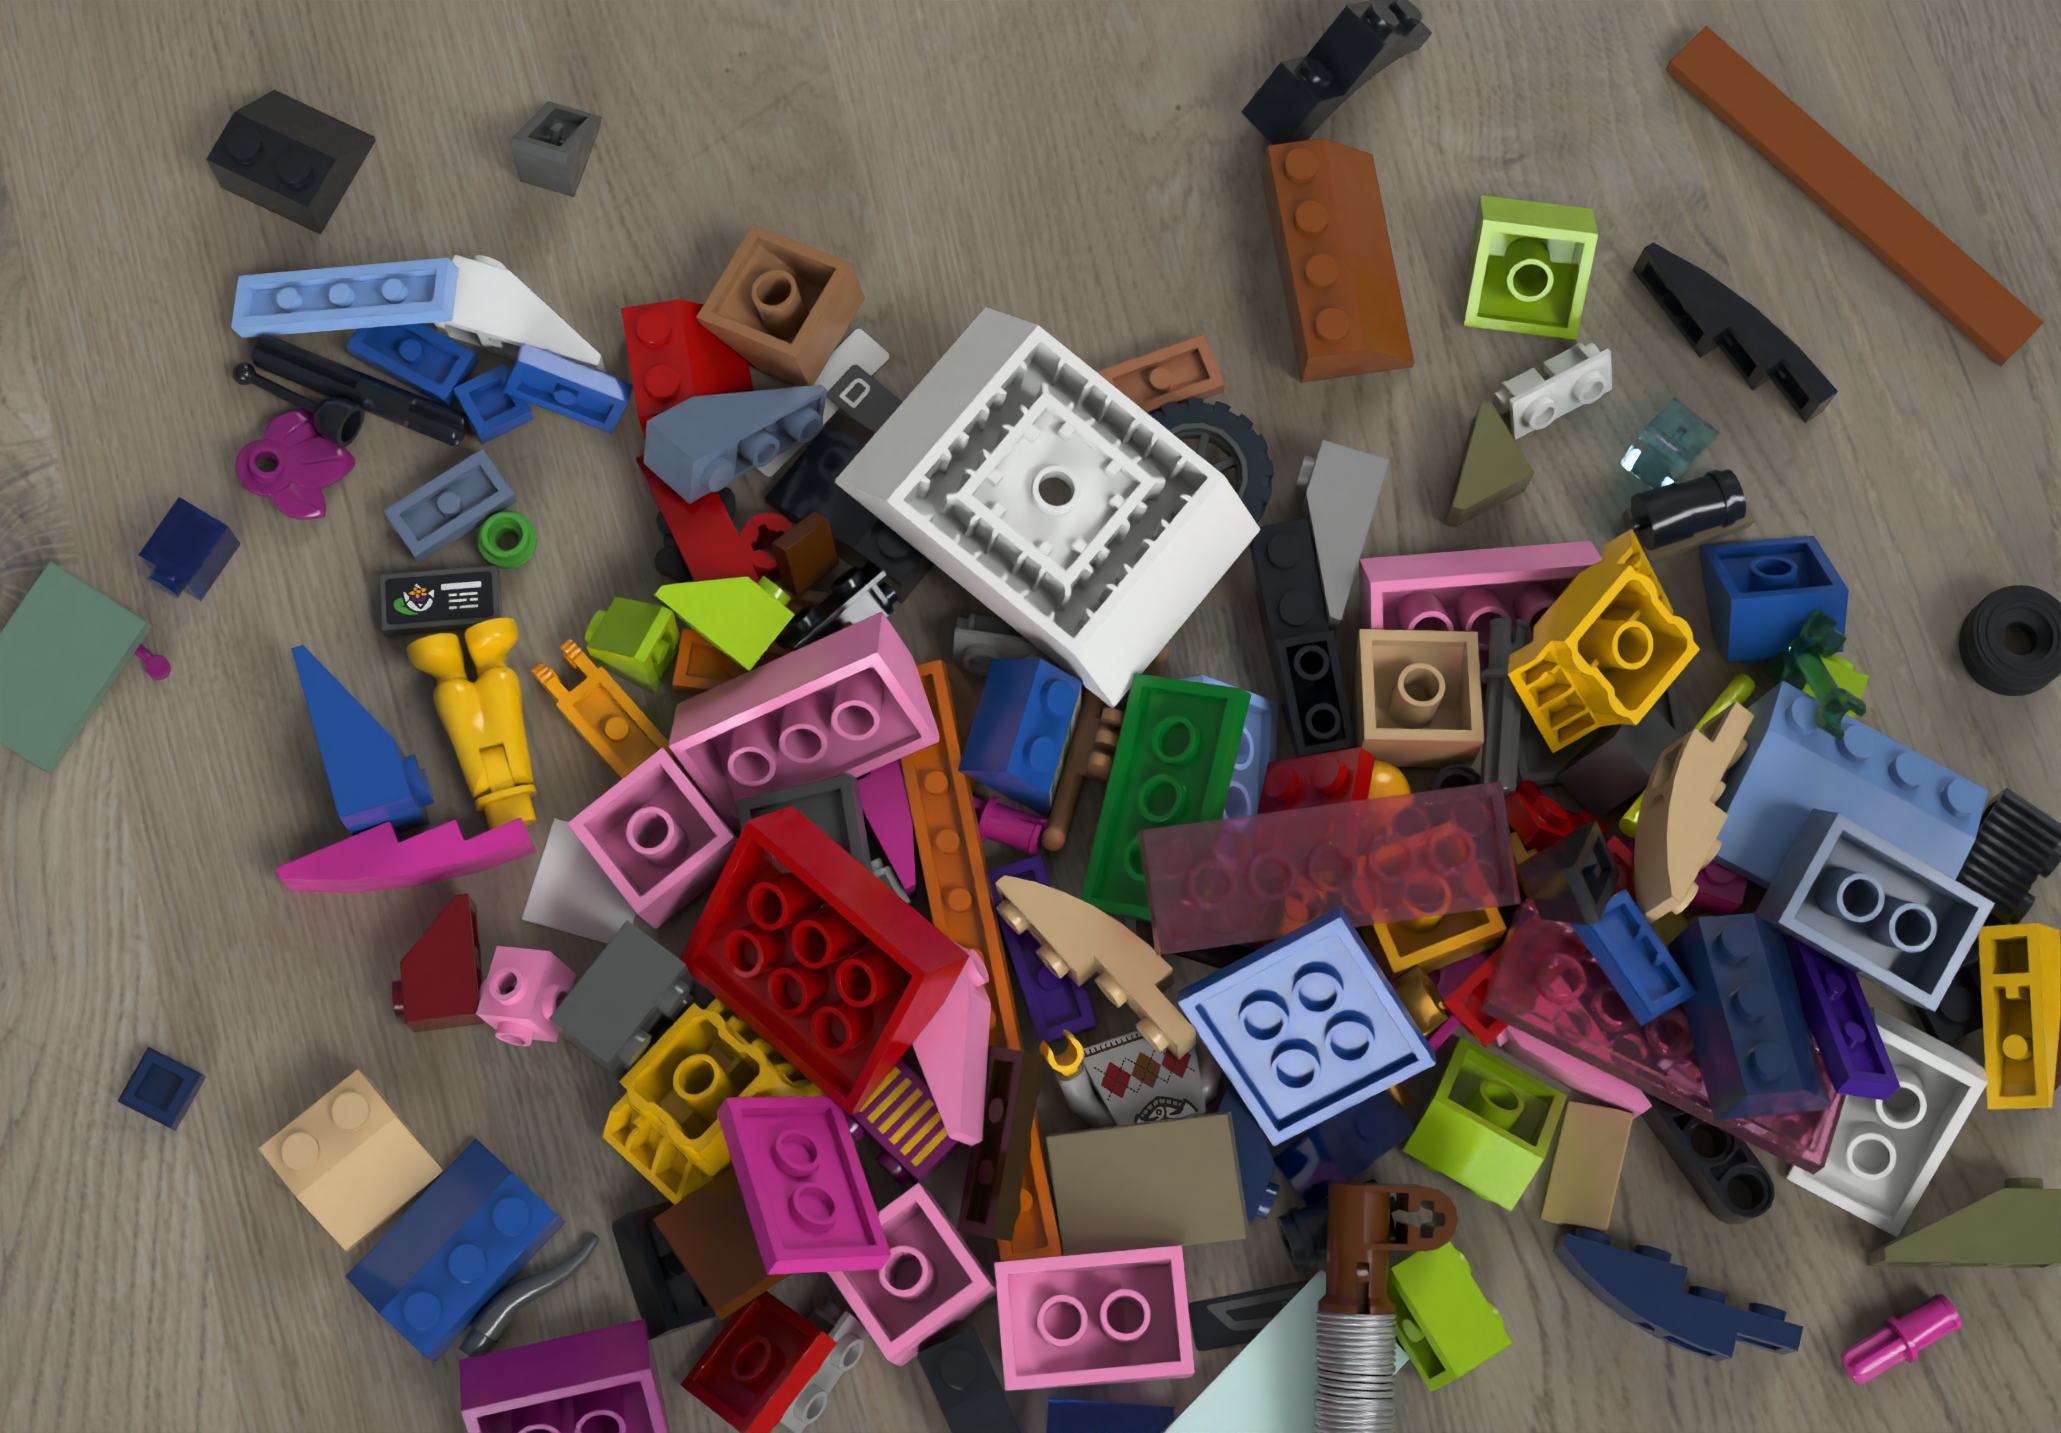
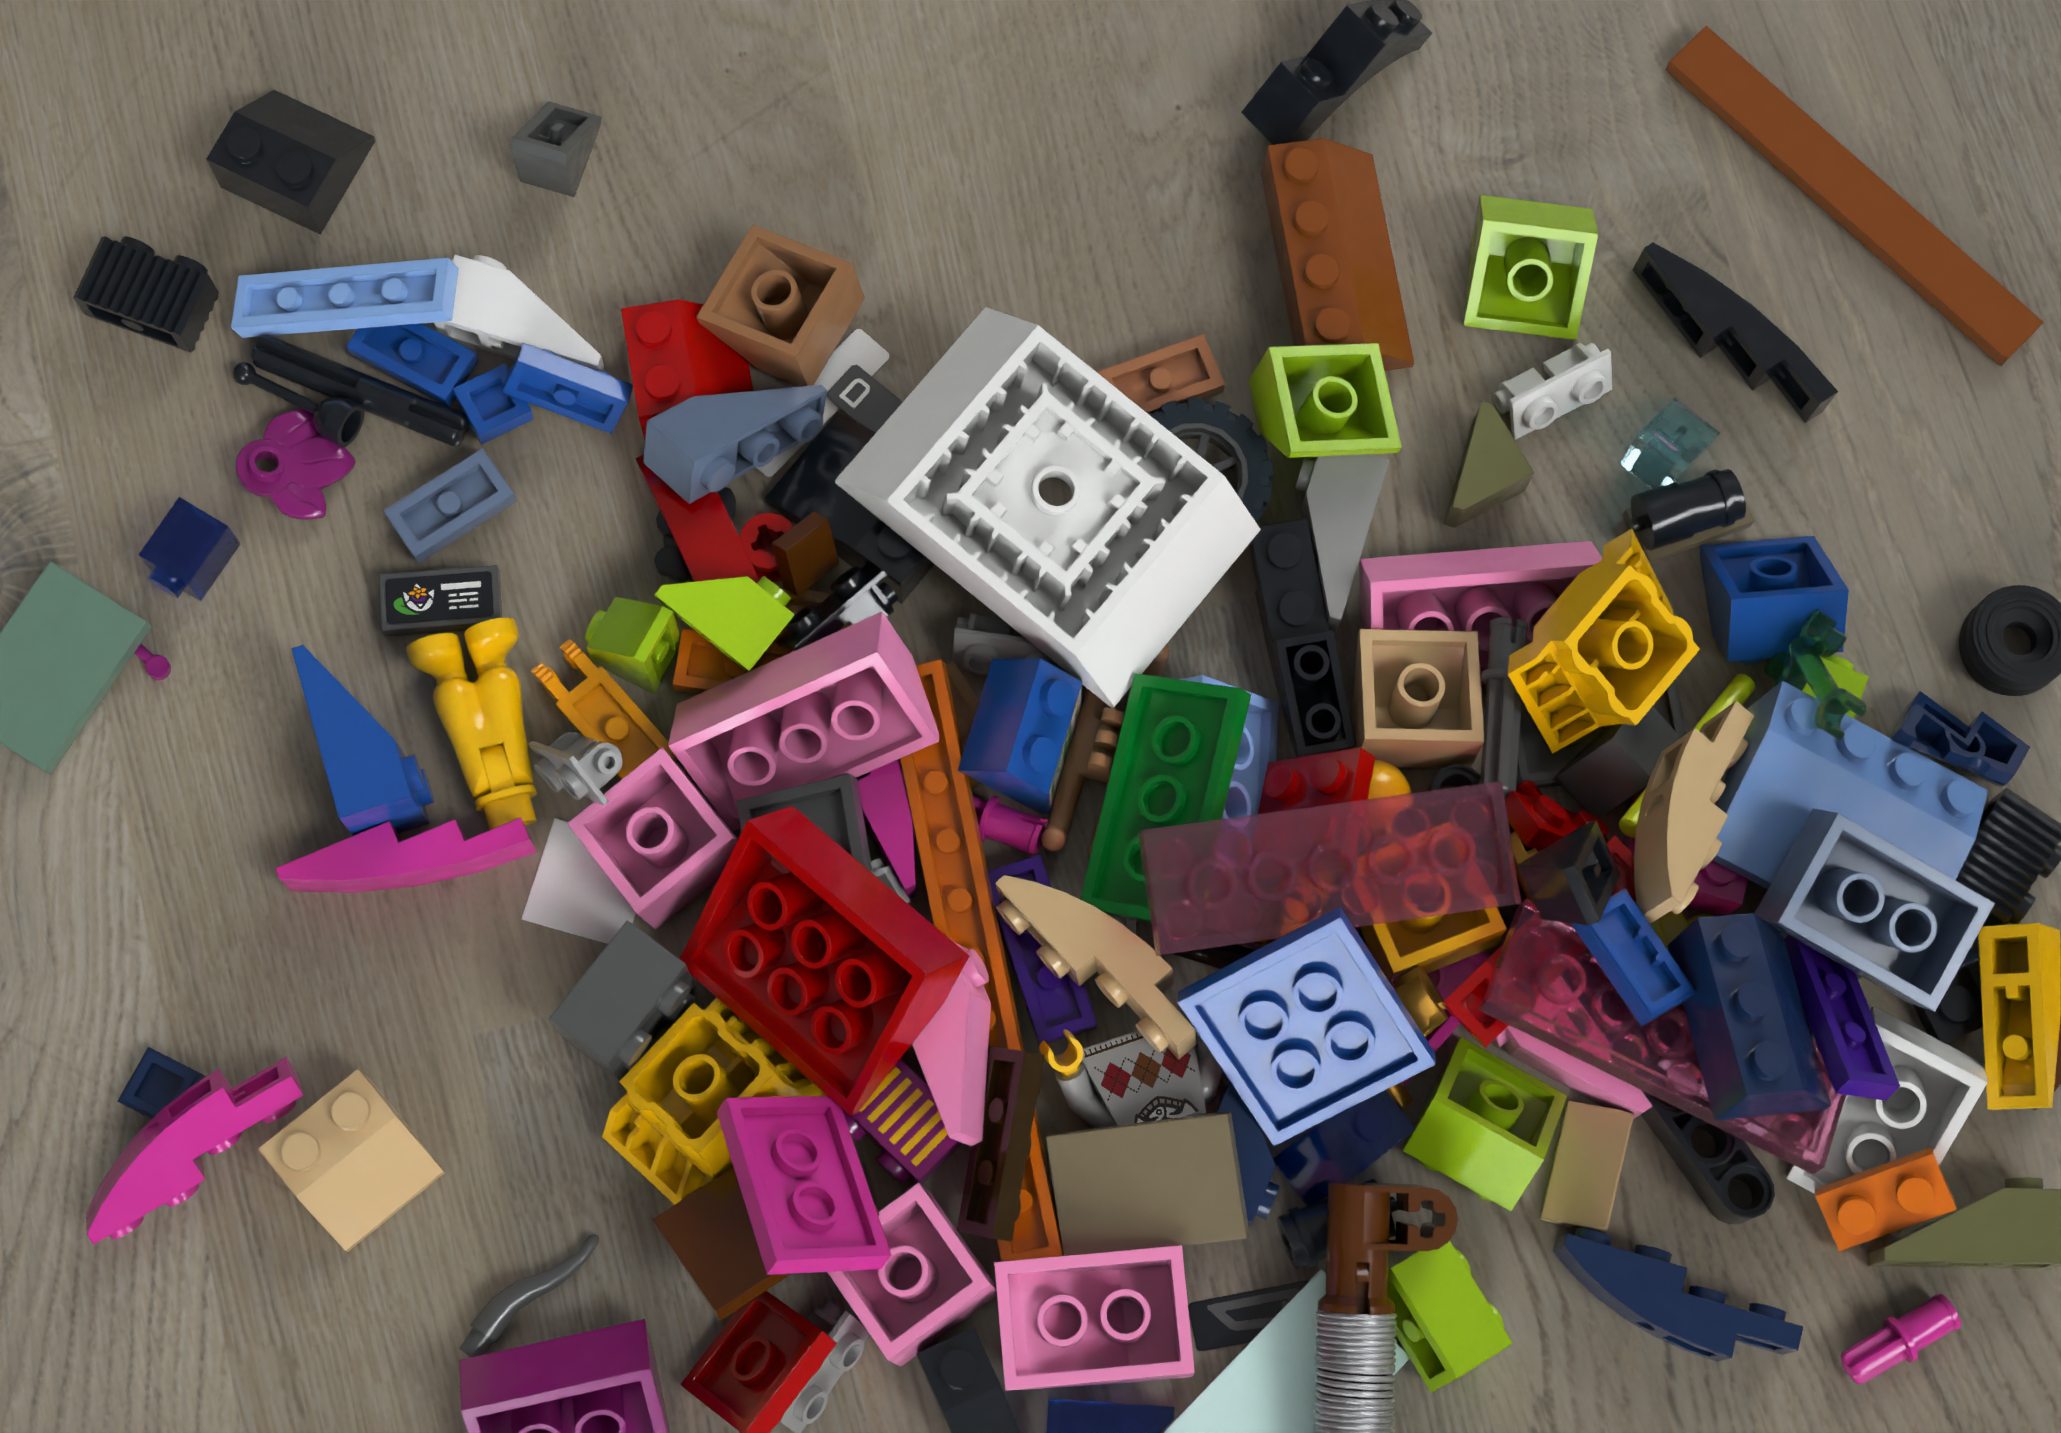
(147, 292): none -> black brick
(165, 1157): none -> dark pink slope
(442, 972): dark red slope -> none
(454, 1250): blue slope -> none
(499, 525): bright green plate -> none
(523, 994): bright pink brick -> none
(577, 765): none -> light grey hinge
(657, 1278): black slope -> none
(1324, 400): none -> lime slope
(1885, 1199): none -> orange plate
(1979, 749): none -> dark blue slope

